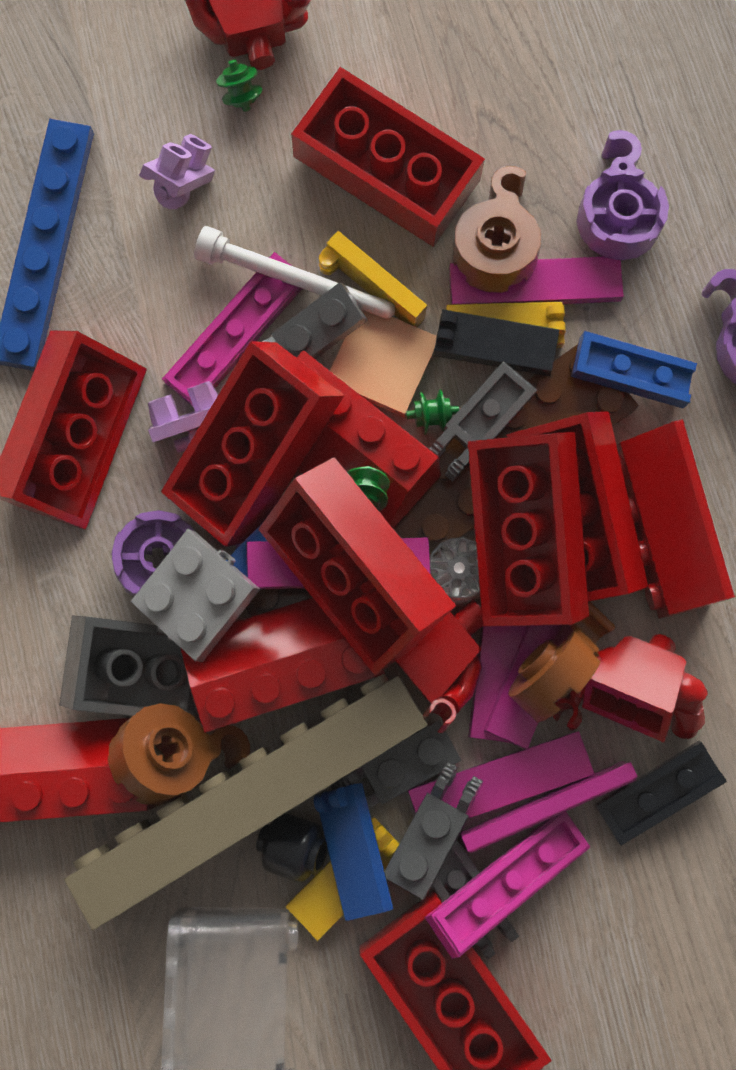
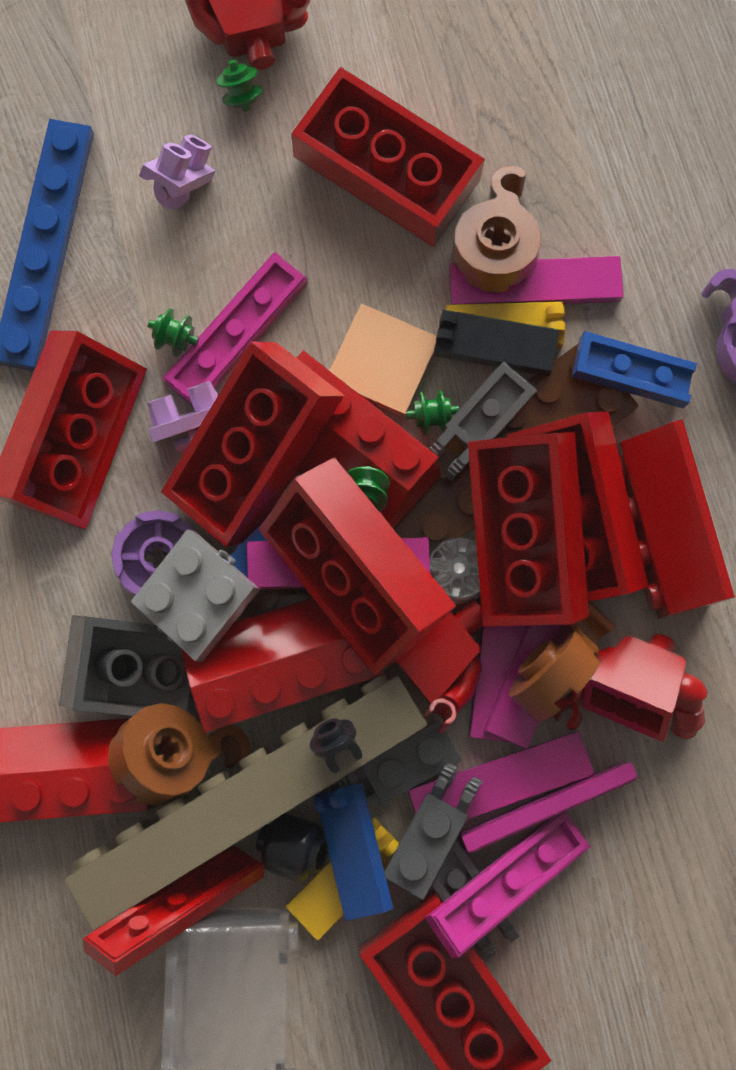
(172, 910): none -> red tile
(173, 332): none -> green wheel
(213, 248): white piece -> none
(320, 323): dark grey hinge -> none
(333, 737): none -> black plate
(372, 277): yellow hinge -> none
(626, 192): medium lavender piece -> none
(660, 793): black hinge -> none

